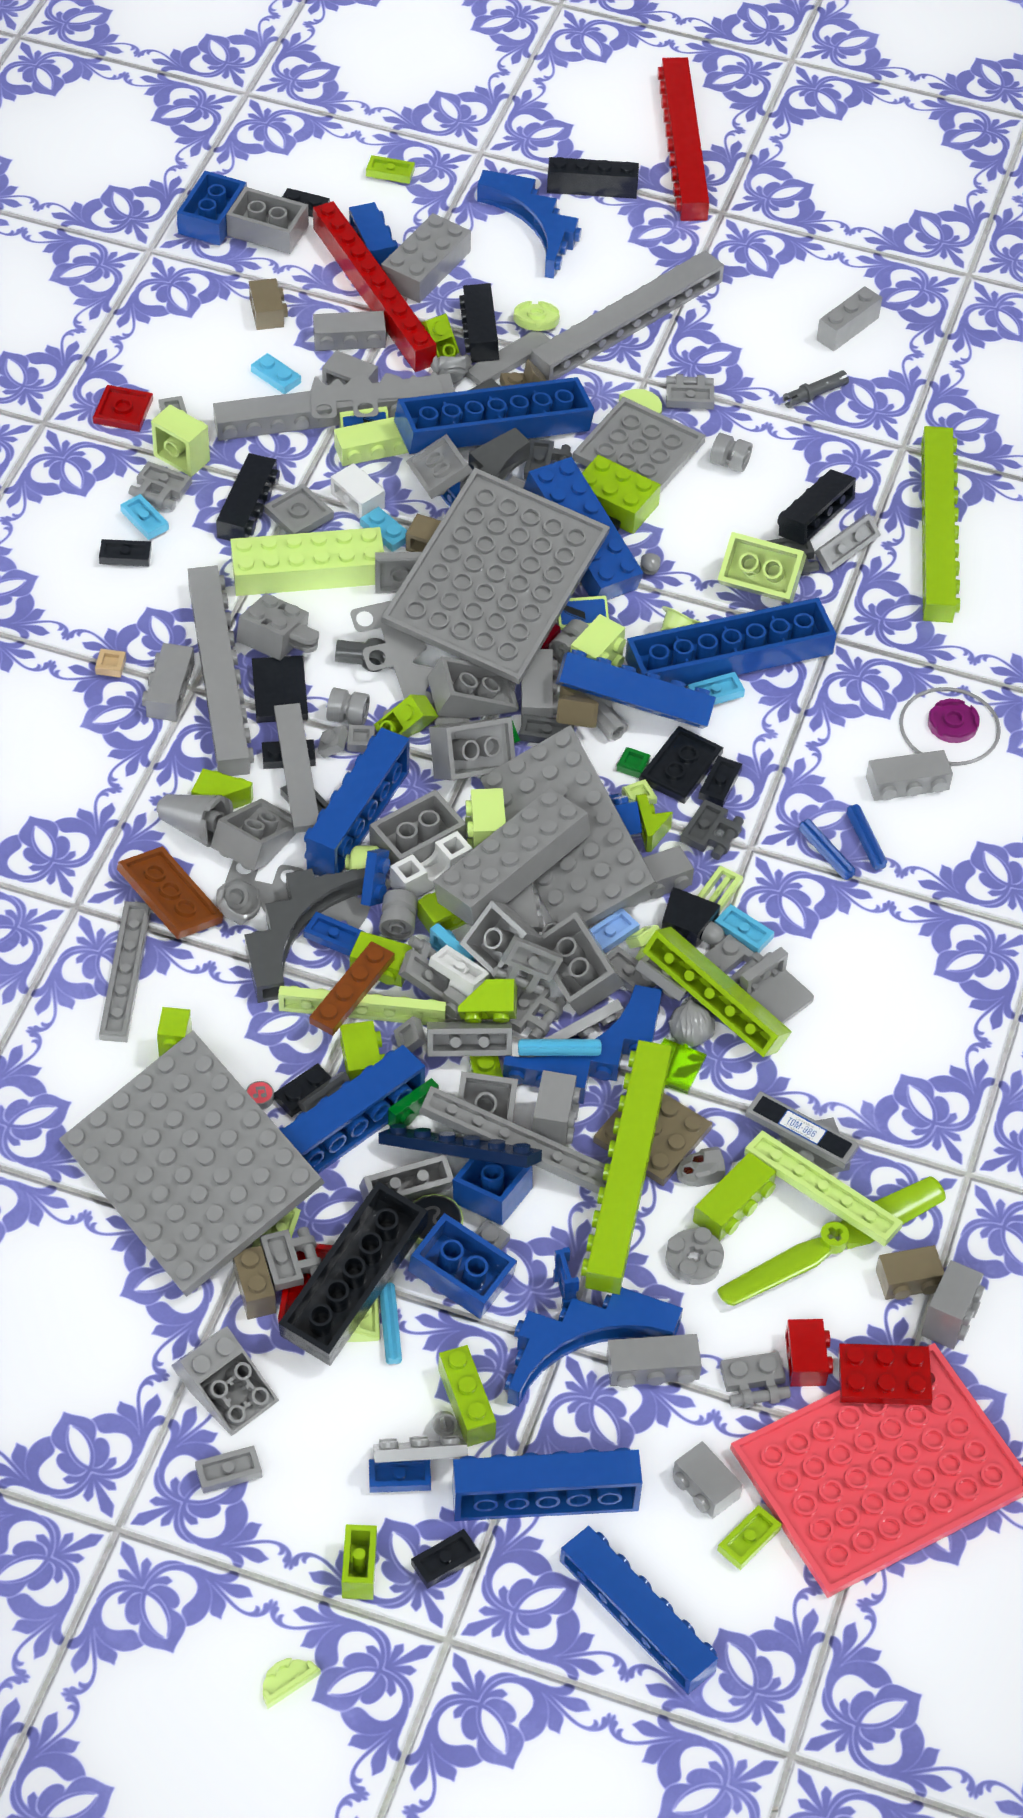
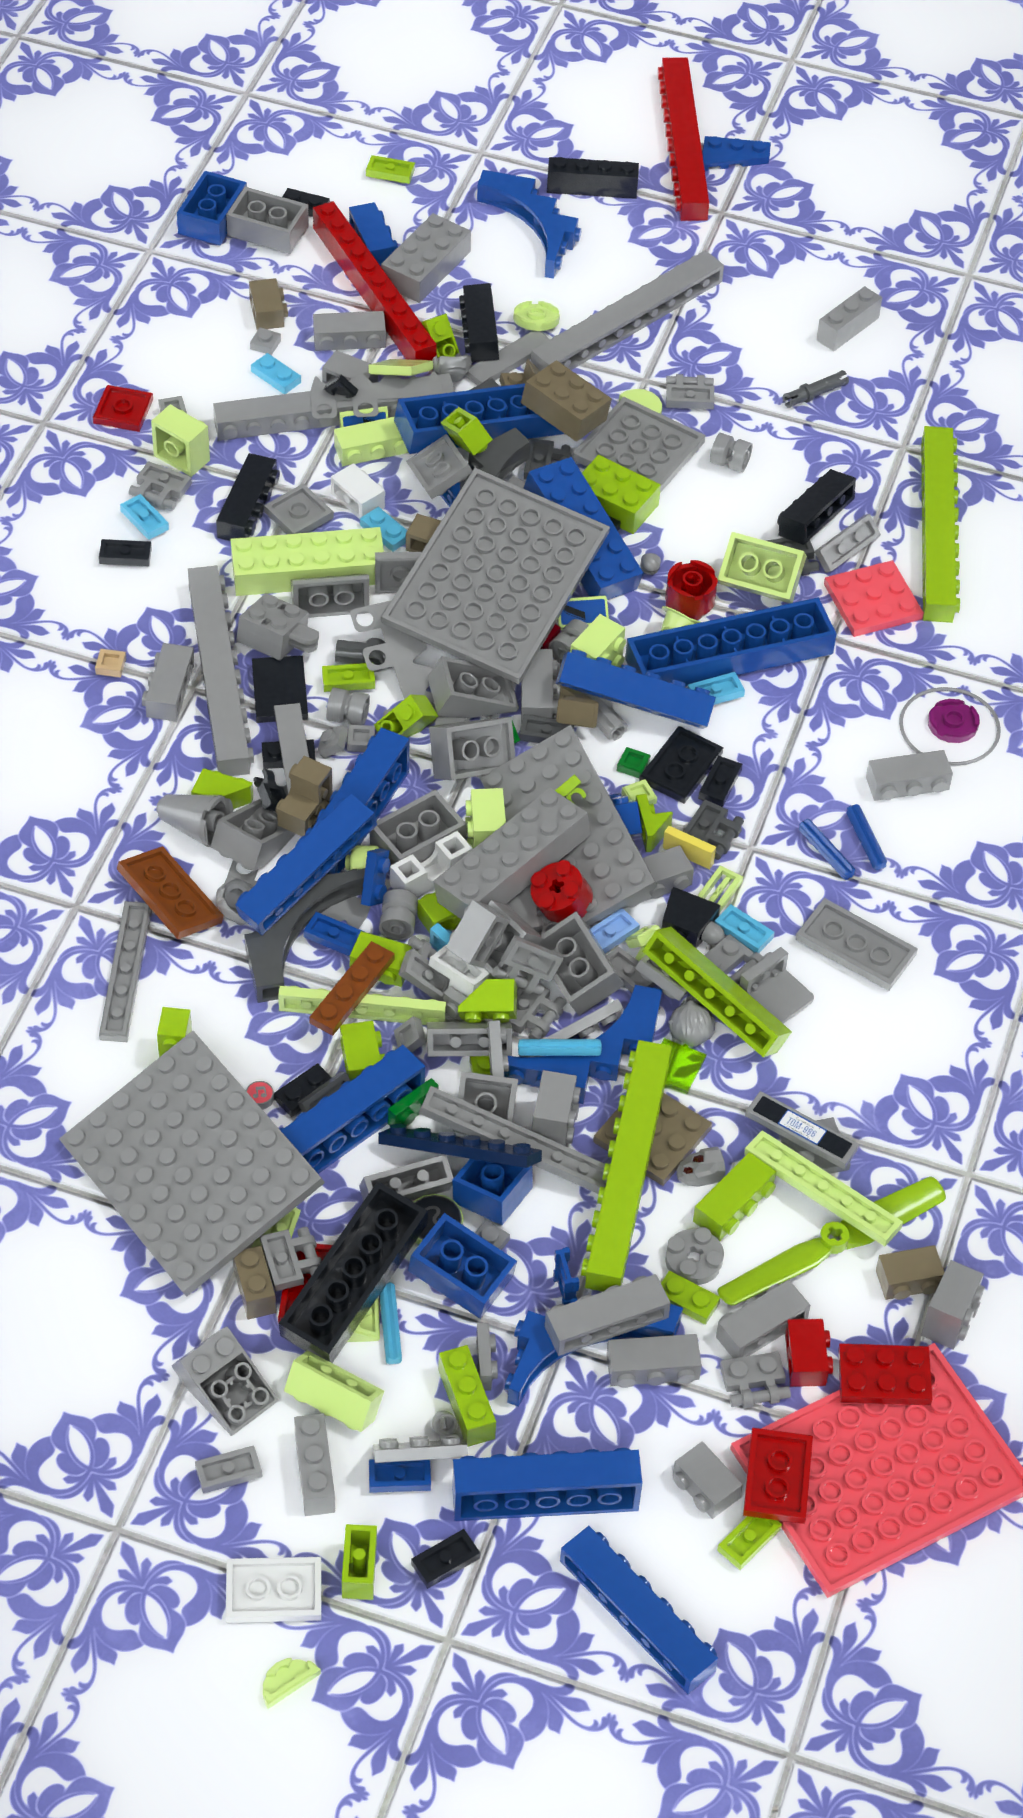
(265, 341): none -> light grey plate
(268, 790): none -> black plate
(273, 1589): none -> white plate
(305, 864): none -> blue brick
(308, 795): none -> dark tan brick
(314, 1464): none -> light grey brick
(331, 594): none -> light grey slope
(333, 1391): none -> yellowish green brick
(341, 386): none -> black tile
(348, 677): none -> lime plate
(400, 367): none -> yellowish green tile
(466, 431): none -> lime brick
(477, 933): none -> light grey brick
(485, 1345): none -> light grey plate
(496, 1037): none -> light grey plate
(560, 891): none -> red brick
(566, 400): none -> dark tan brick
(570, 787): none -> lime tile
(607, 1314): none -> light grey brick
(691, 588): none -> red brick
(694, 848): none -> light yellow tile
(694, 1300): none -> lime plate
(729, 151): none -> blue wing
(761, 1320): none -> light grey brick
(778, 1475): none -> red plate
(856, 944): none -> light grey plate
(873, 598): none -> coral plate

